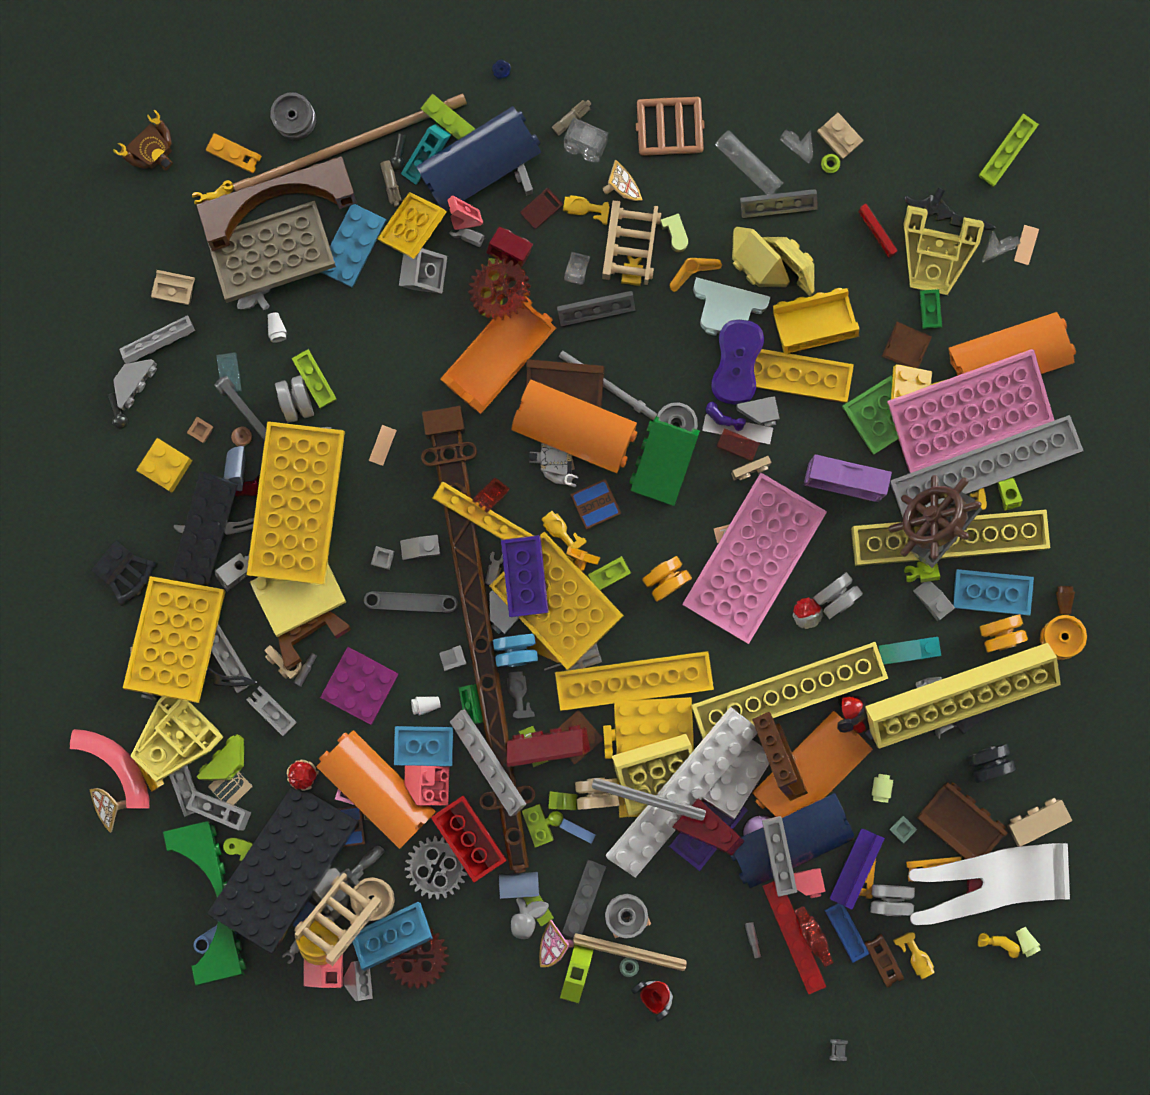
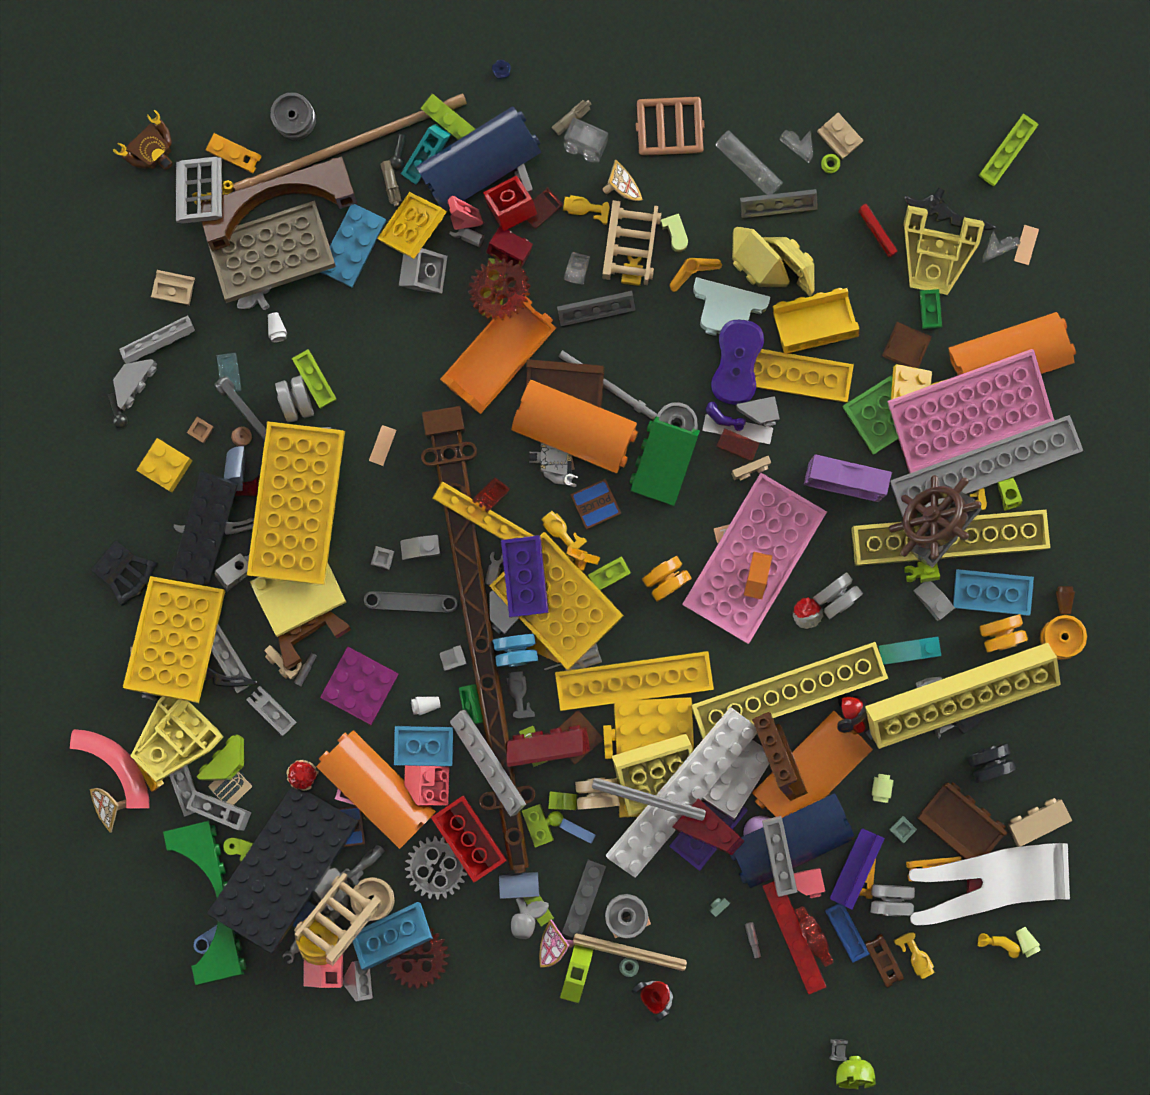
(216, 190): none -> light grey piece
(510, 203): none -> red brick
(718, 906): none -> sand green plate
(757, 575): none -> orange slope
(855, 1073): none -> lime cylinder

